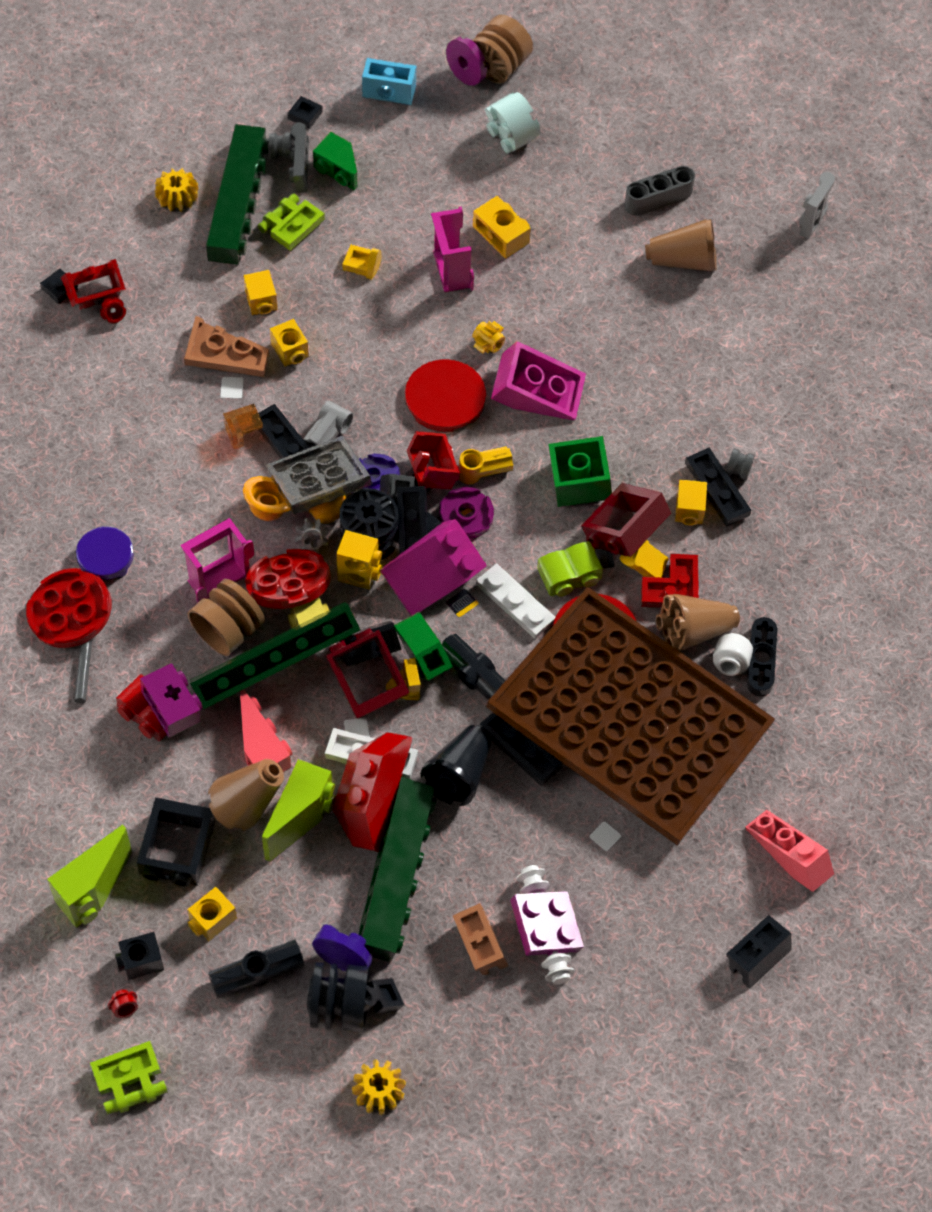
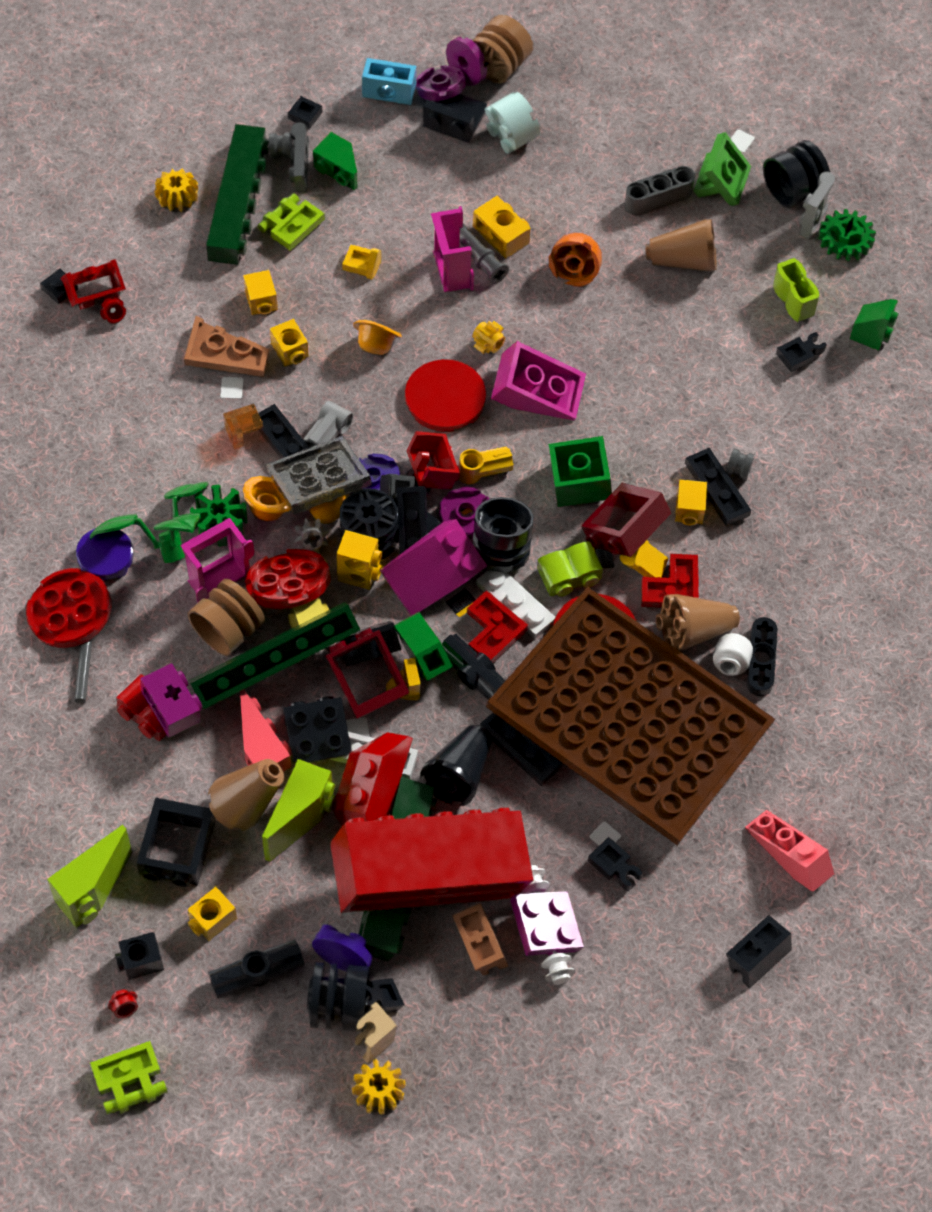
(169, 541): none -> green plant
(219, 510): none -> green gear
(317, 729): none -> black bracket
(375, 337): none -> light orange hat
(378, 1032): none -> tan hinge
(430, 860): none -> red brick
(440, 83): none -> magenta tile
(454, 117): none -> black bracket
(483, 257): none -> dark grey pin
(500, 626): none -> red plate
(503, 533): none -> black wheel
(576, 254): none -> orange cylinder
(612, 861): none -> black plate
(723, 171): none -> bright green bracket
(742, 140): none -> white sticker
(794, 172): none -> black wheel
(796, 289): none -> lime brick
(799, 353): none -> black plate
(859, 236): none -> green gear
(875, 323): none -> green slope

